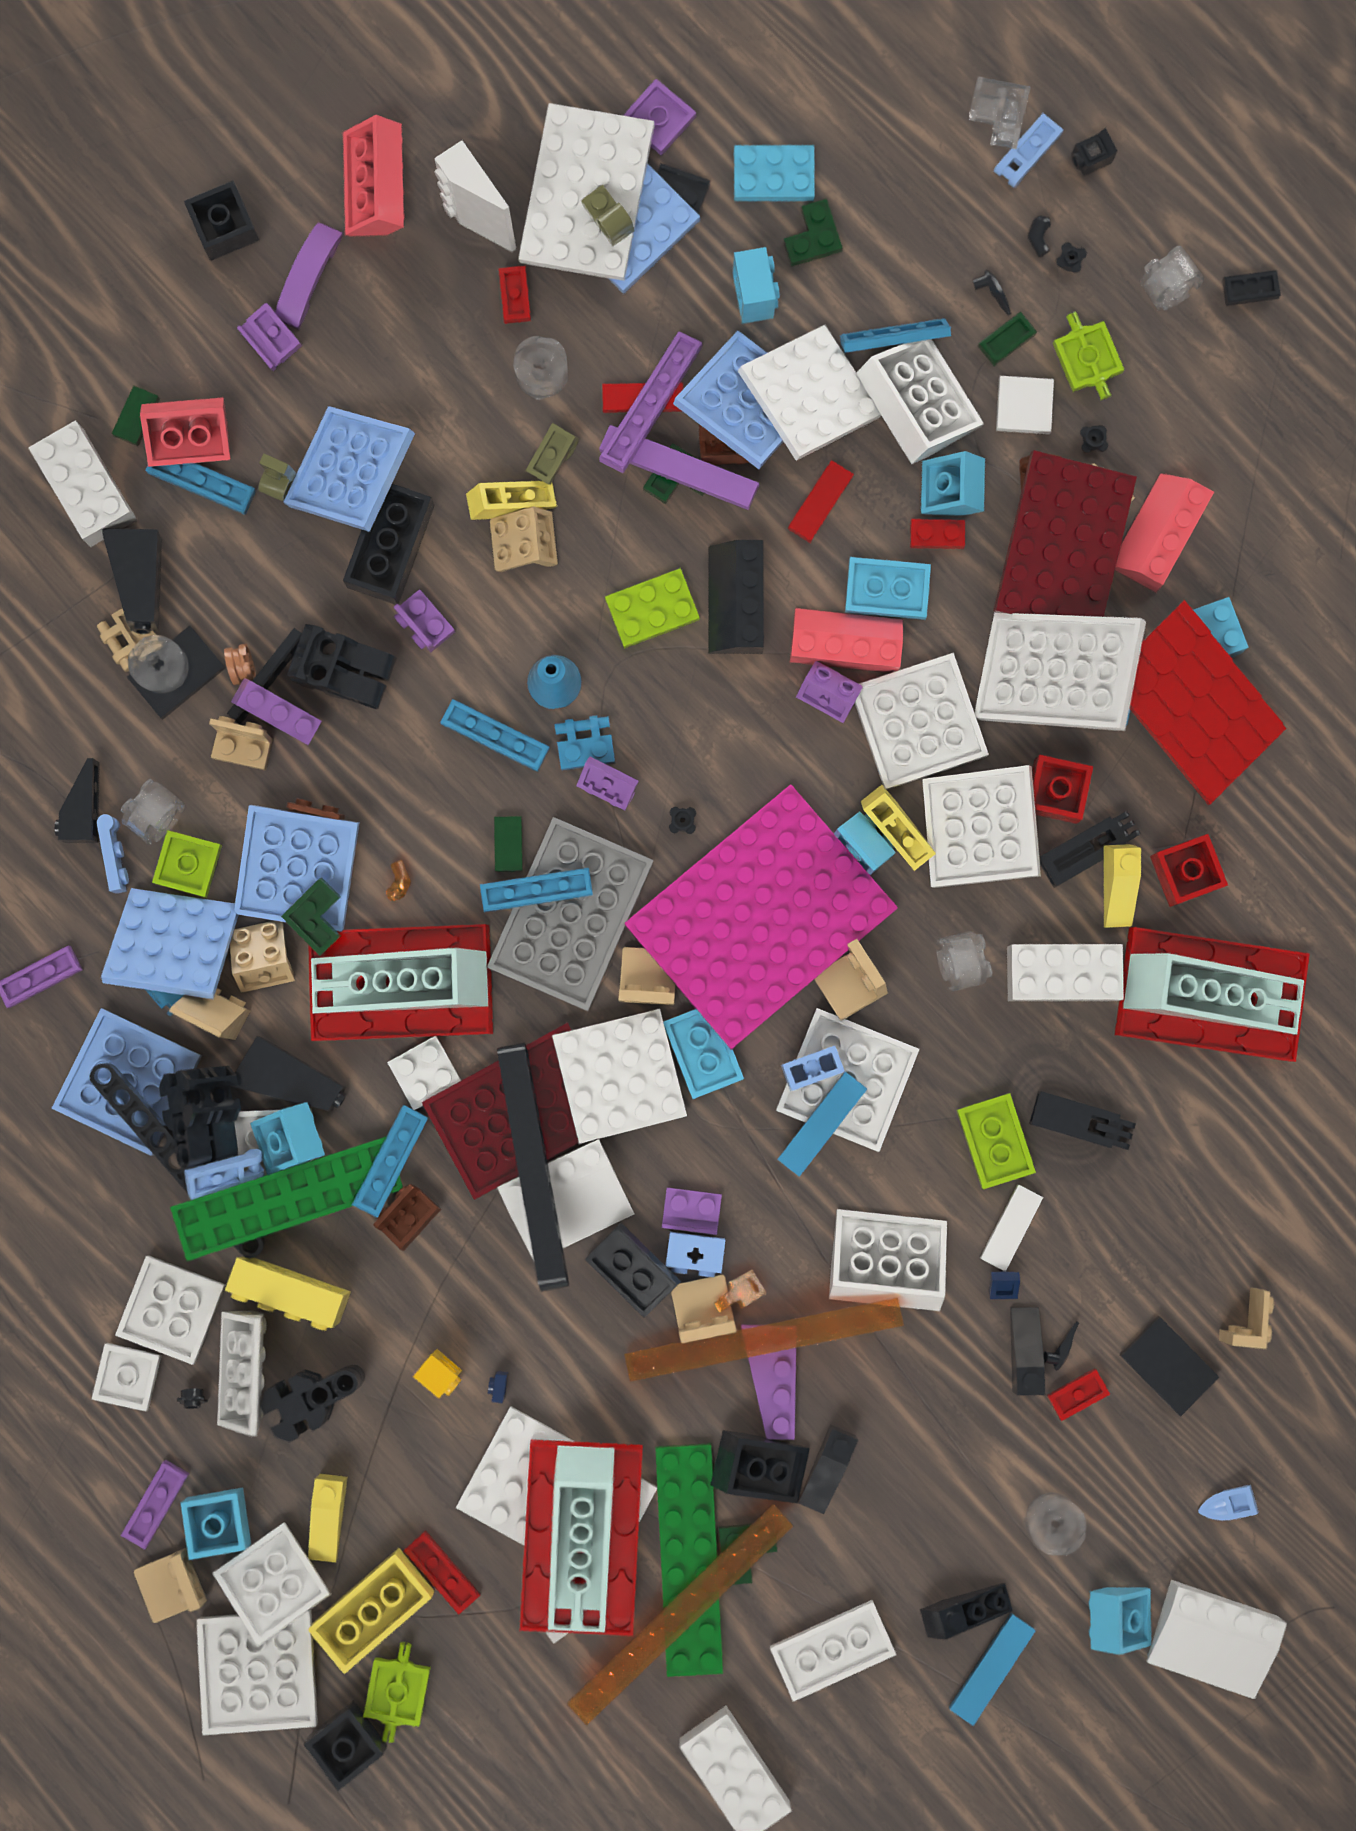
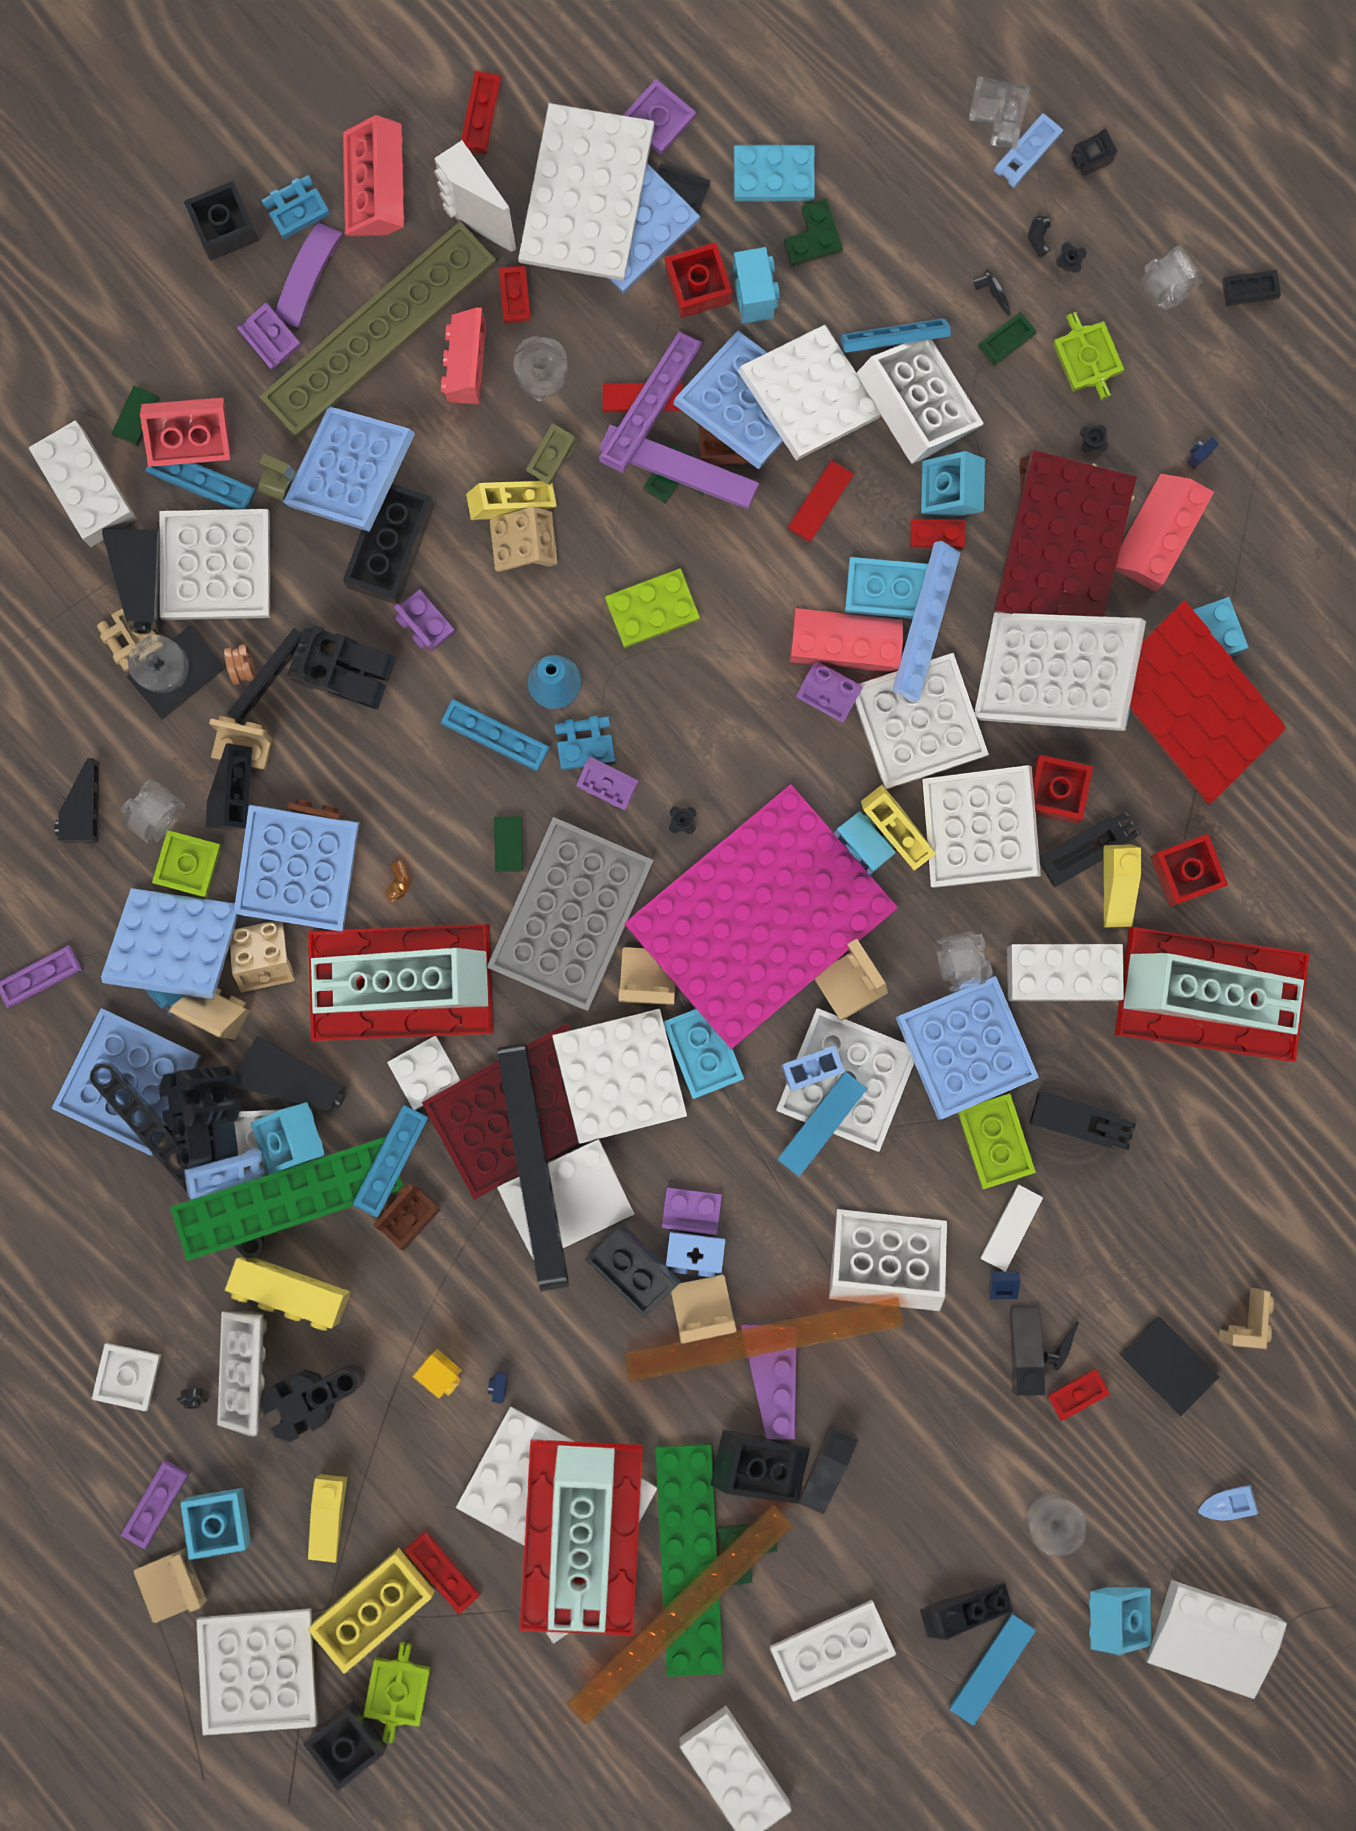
(112, 853): light blue plate -> none
(170, 1309): white plate -> none
(214, 564): none -> white plate
(230, 789): none -> black slope
(271, 1584): white plate -> none
(276, 711): medium lavender brick -> none
(299, 212): none -> dark azure plate
(307, 918): dark green plate -> none
(378, 329): none -> olive plate
(464, 357): none -> coral slope
(481, 111): none -> red tile
(536, 890): dark azure tile -> none
(608, 215): olive plate -> none
(698, 280): none -> red brick
(736, 597): black slope -> none
(743, 1290): clear orange plate -> none
(926, 621): none -> light blue plate
(967, 1048): none -> light blue plate
(1025, 405): white tile -> none
(1201, 451): none -> dark blue plate

